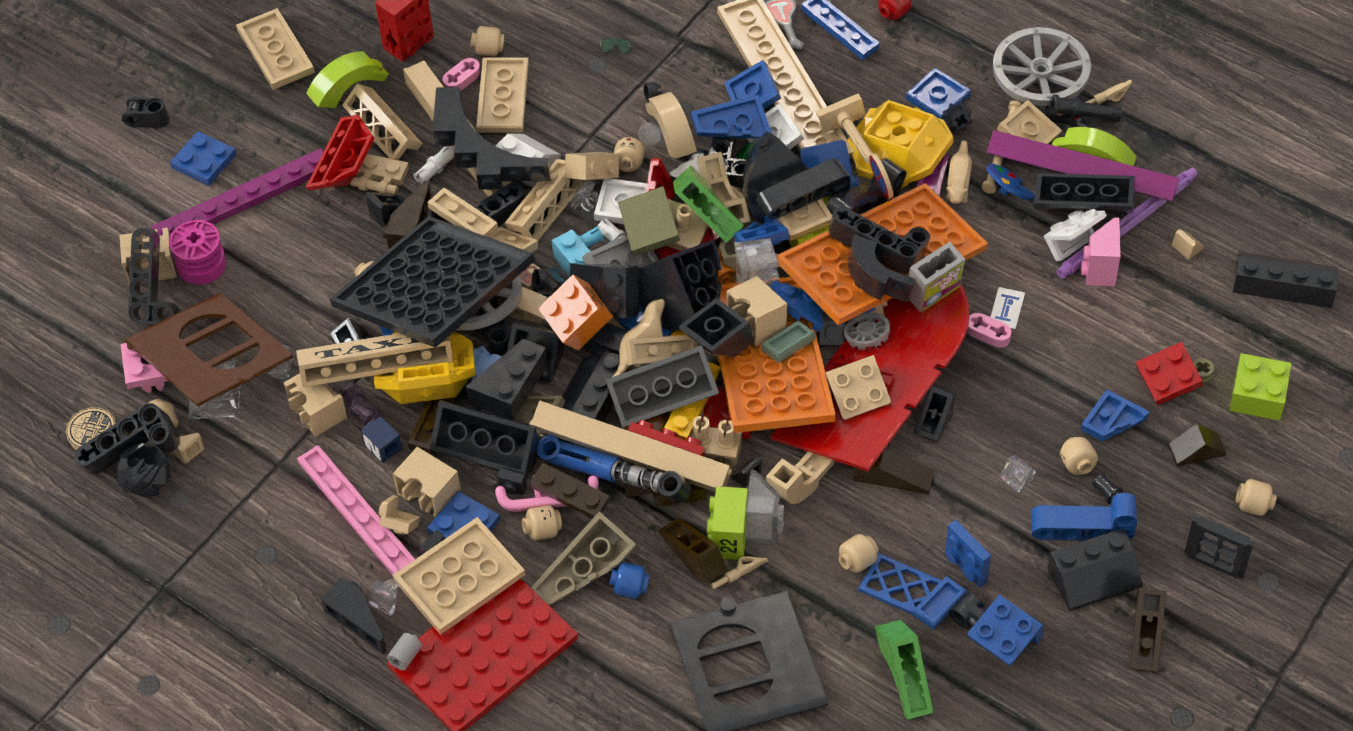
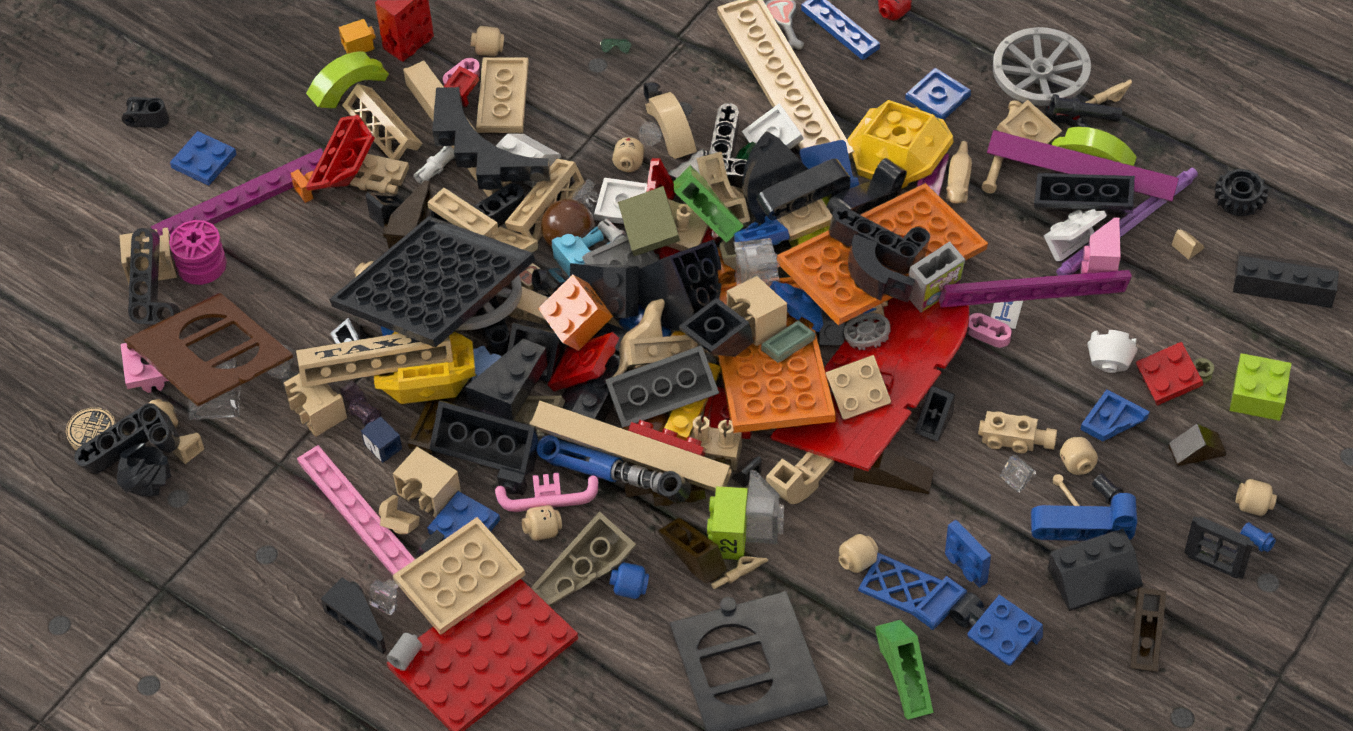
(275, 48): tan plate -> none
(299, 184): none -> orange tile
(357, 37): none -> light orange brick
(465, 81): none -> red bracket
(564, 218): none -> reddish brown piece
(569, 491): dark brown plate -> none
(583, 364): none -> red plate
(592, 165): tan brick -> none
(732, 119): blue wing -> none
(752, 82): blue plate -> none
(842, 115): tan piece -> none
(957, 117): black gear -> none
(1009, 182): blue piece -> none
(1014, 432): none -> tan brick
(1034, 288): none -> magenta tile
(1058, 480): none -> tan hinge
(1112, 351): none -> white cone
(1241, 192): none -> black gear
(1260, 538): none -> blue pin

